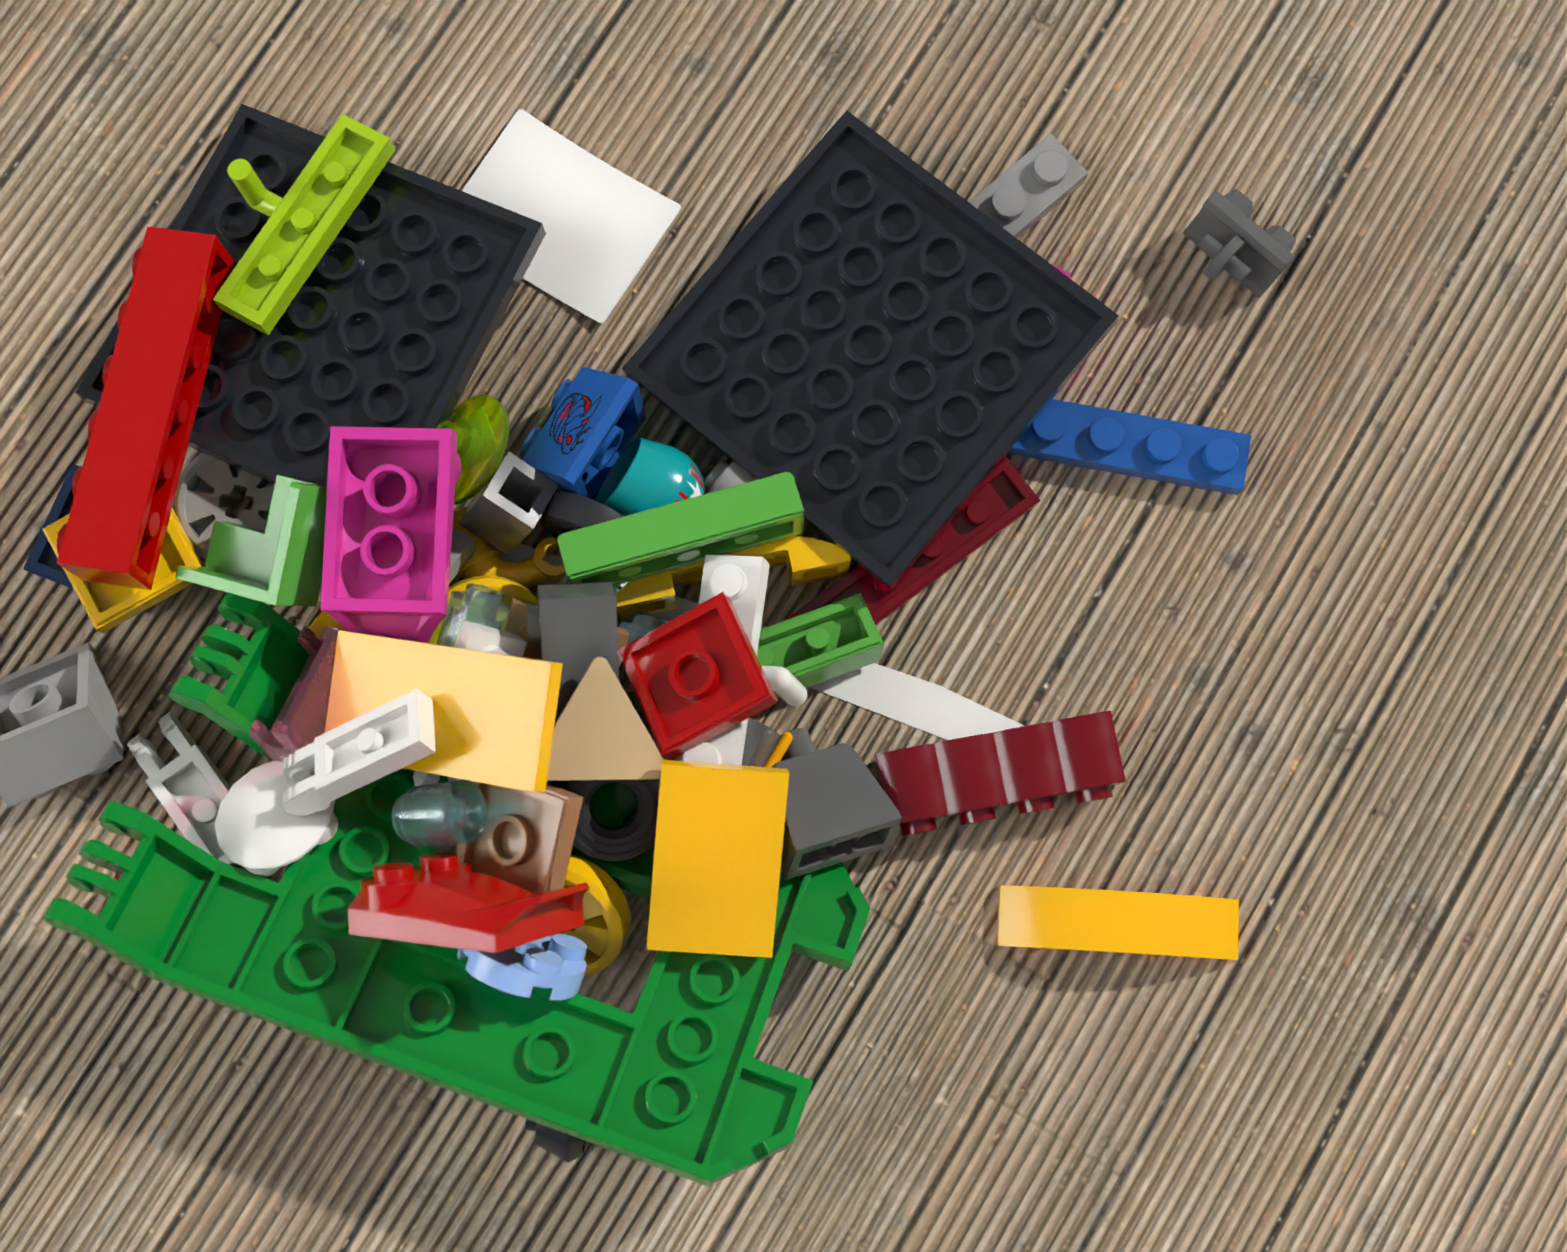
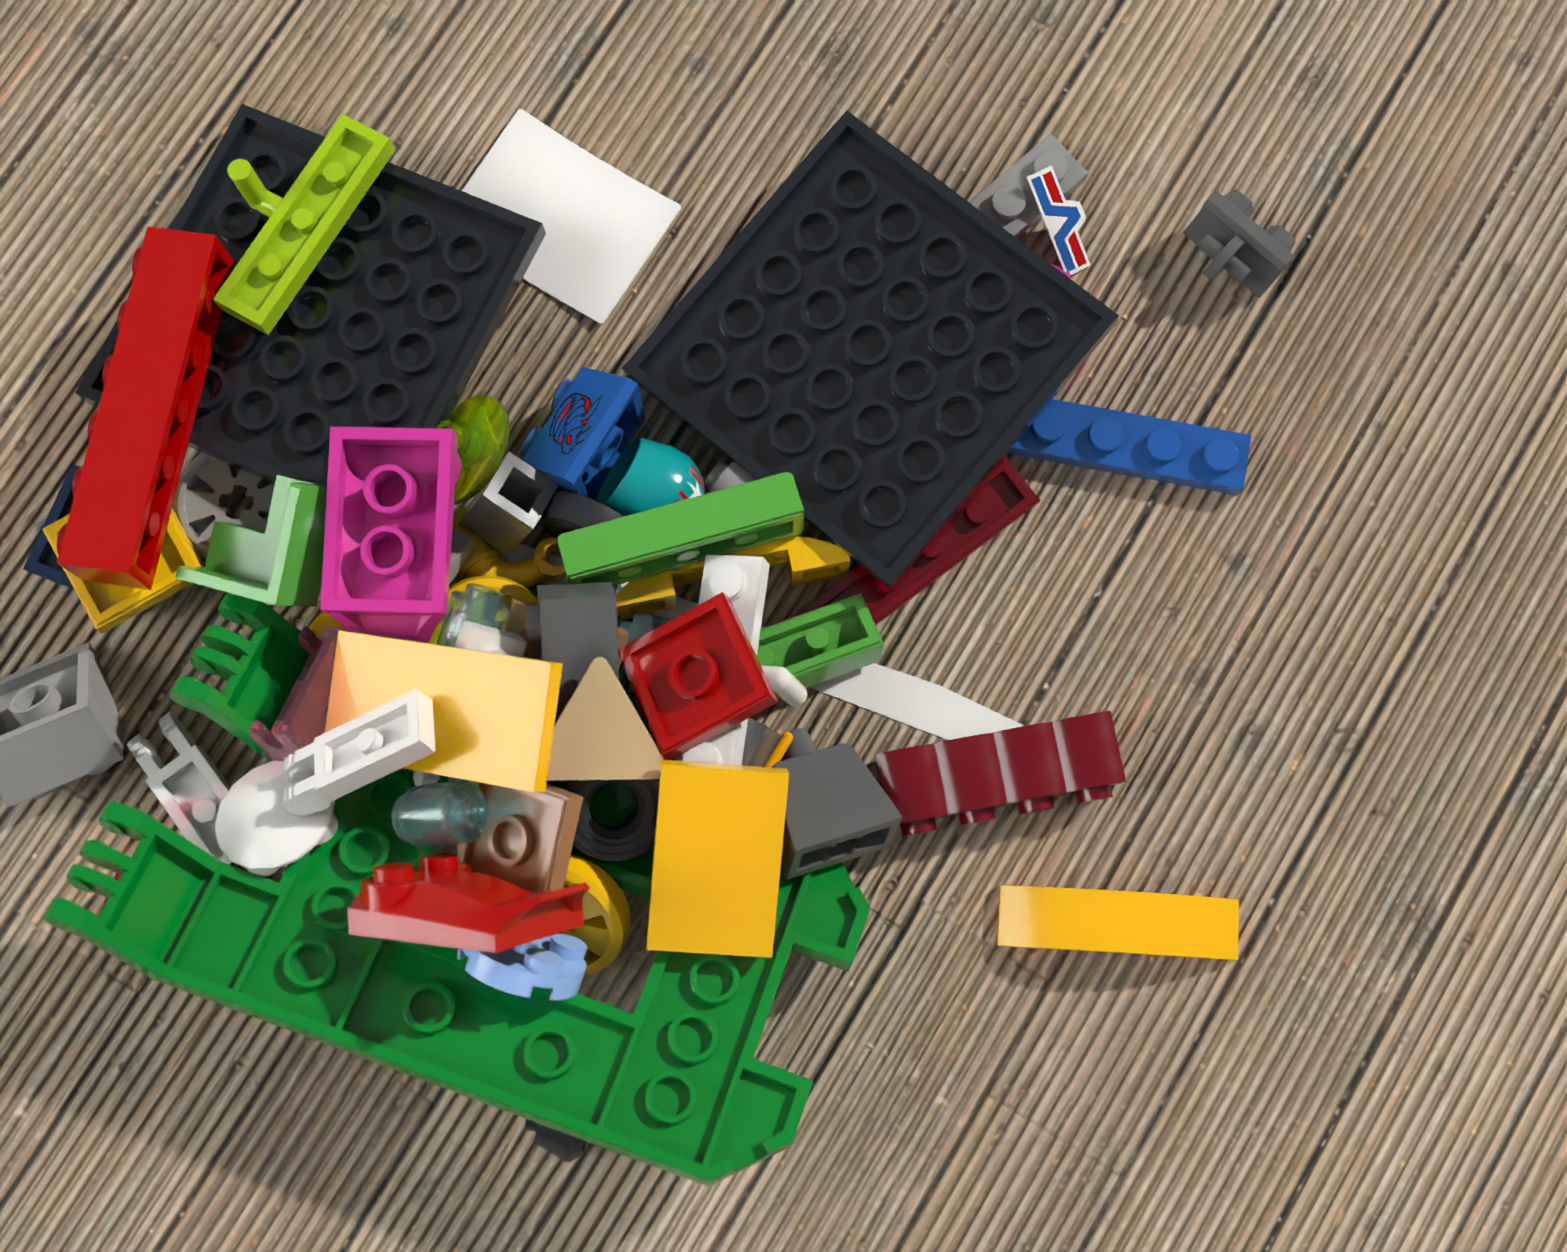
(1061, 219): none -> sticker

